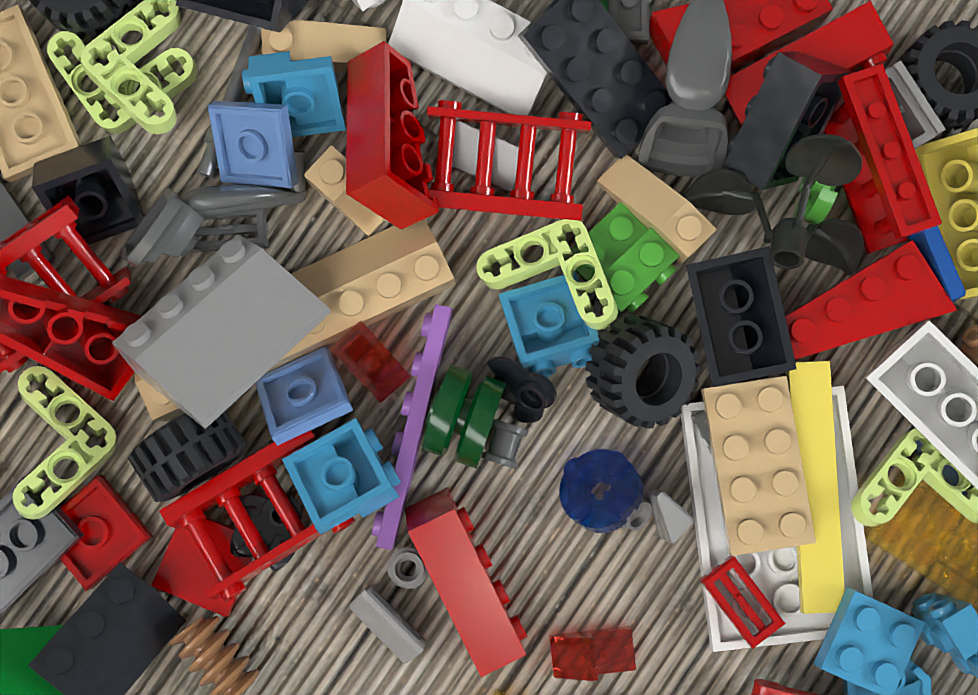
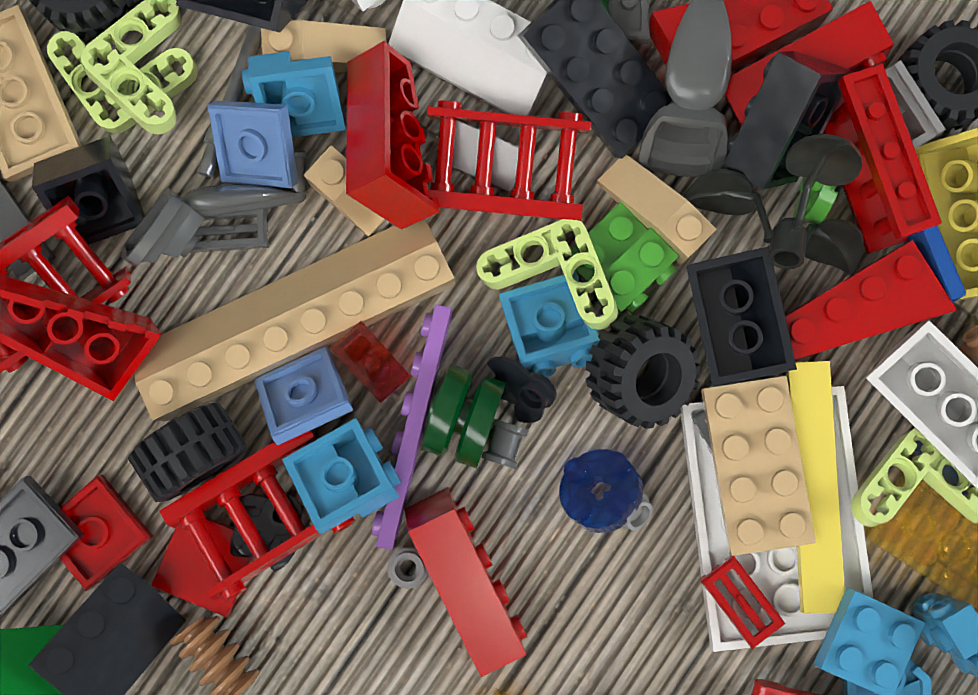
(73, 448): yellowish green beam -> none
(220, 330): light grey slope -> none
(387, 624): light grey slope -> none
(592, 653): clear red slope -> none
(668, 516): light grey slope -> none

